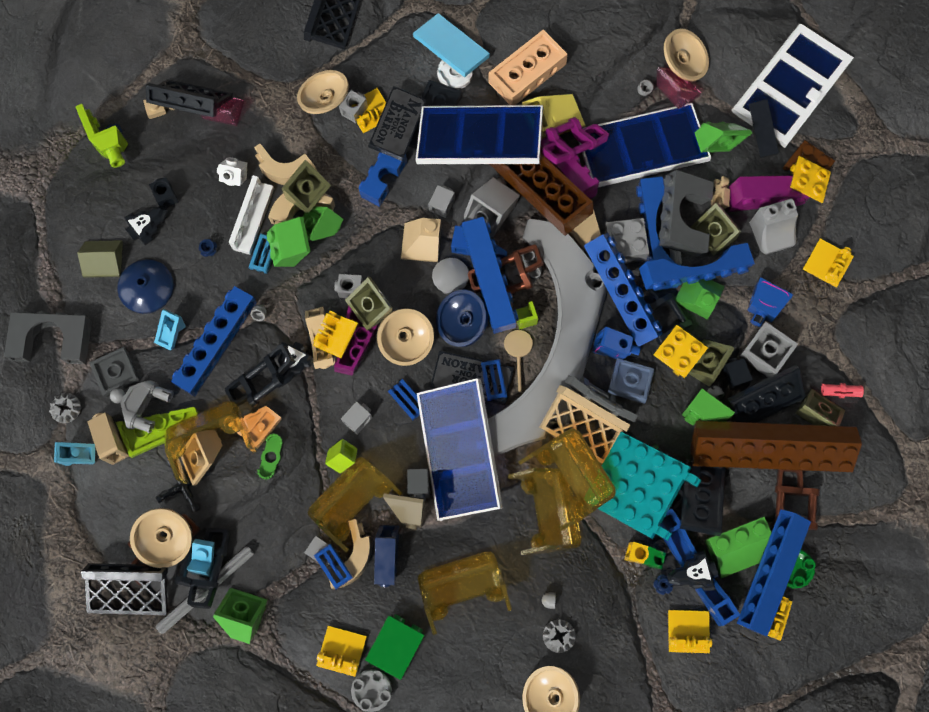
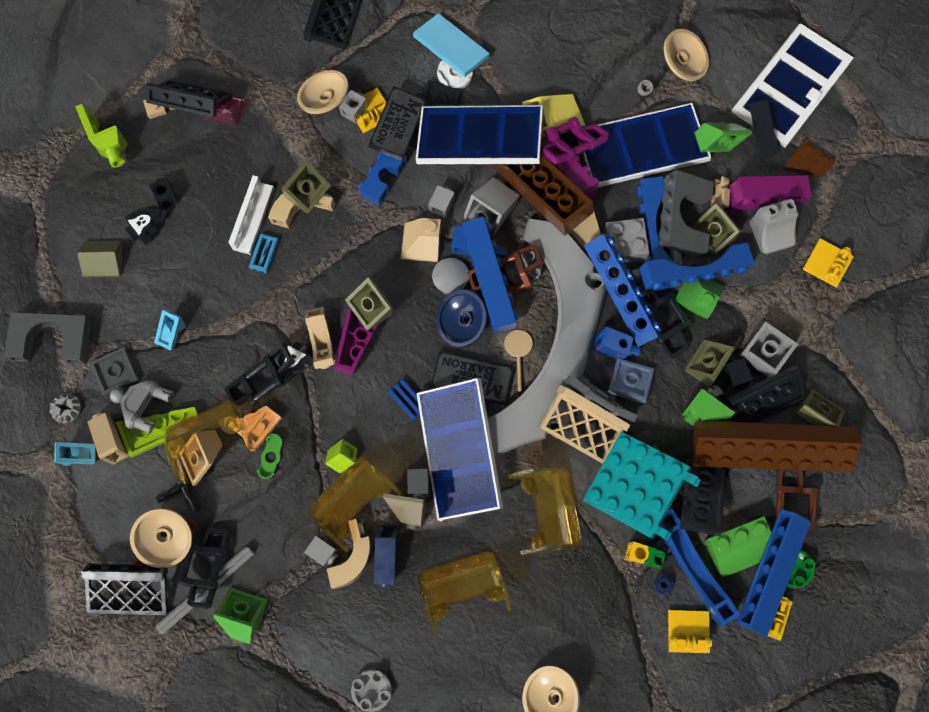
(152, 294): dark blue dish -> none
(202, 558): medium azure slope -> none
(207, 243): dark blue plate -> none
(214, 351): blue brick -> none
(232, 171): white brick -> none
(258, 312): light grey hinge -> none
(278, 171): tan arch -> none
(288, 242): bright green slope -> none
(321, 223): bright green slope -> none
(335, 335): yellow hinge -> none
(341, 651): yellow hinge -> none
(342, 580): blue tile -> none
(345, 279): light grey brick -> none
(357, 417): light grey brick -> none
(395, 646): green panel -> none
(416, 342): tan dish -> none
(496, 396): blue tile -> none
(527, 68): light nougat brick -> none
(527, 316): lime panel -> none
(549, 599): light grey hinge -> none
(556, 645): light grey gear -> none
(580, 470): clear yellow windscreen -> none
(675, 88): clear pink slope -> none
(680, 351): yellow hinge -> none
(696, 573): black rock -> none
(767, 301): blue torso -> none
(810, 179): yellow hinge -> none
(842, 390): coral pin -> none

